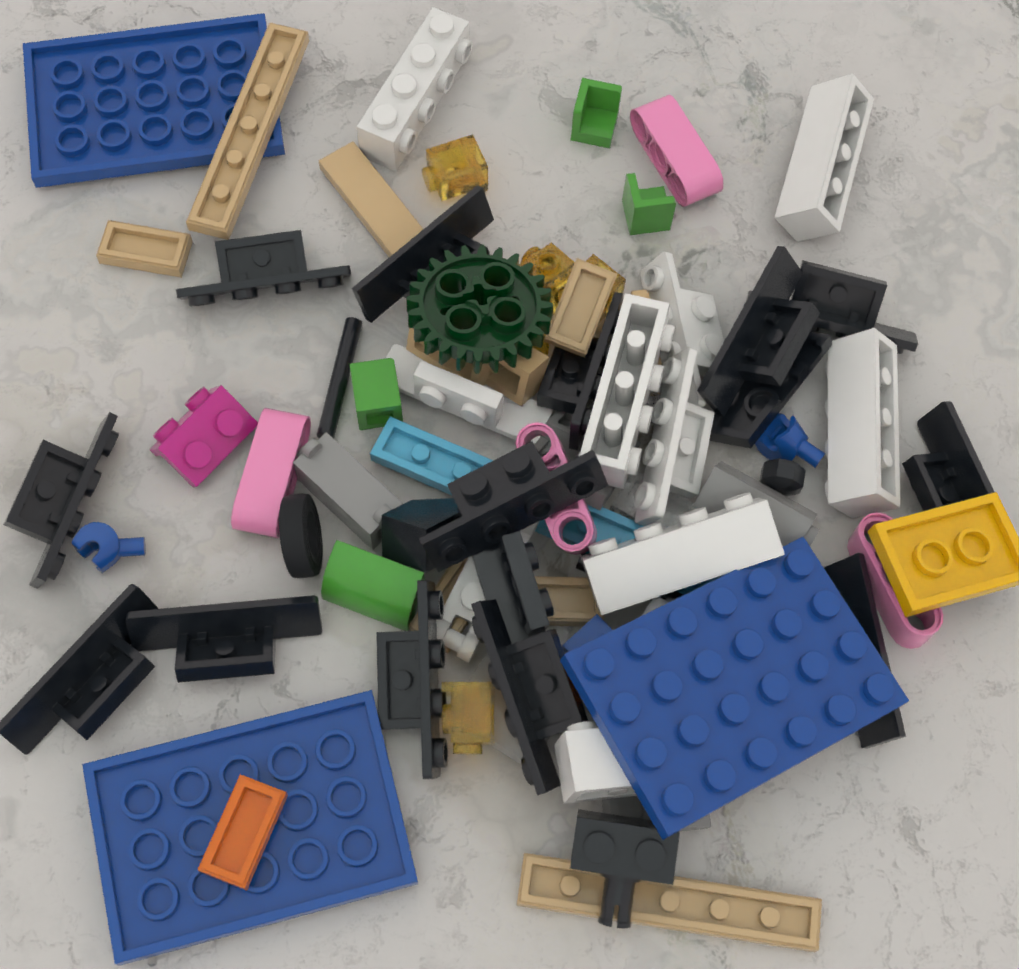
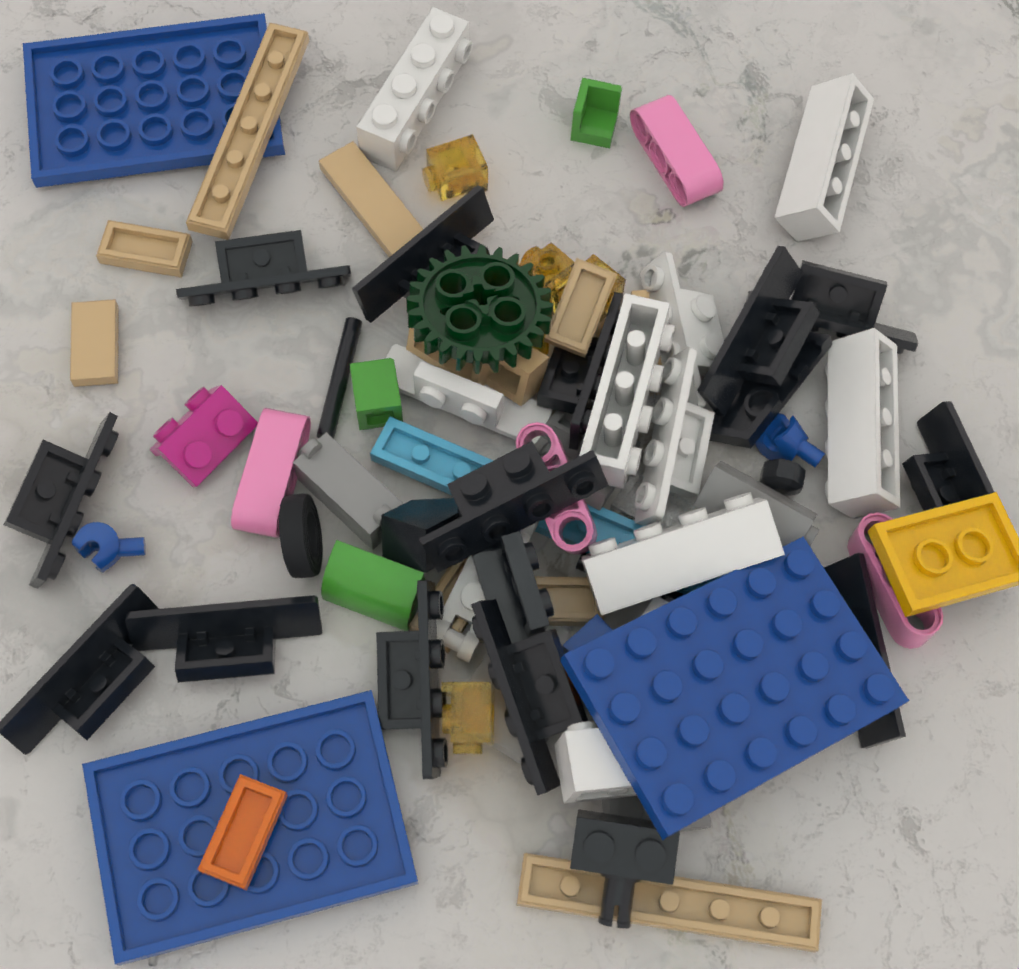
(94, 343): none -> tan tile
(647, 208): bright green panel -> none

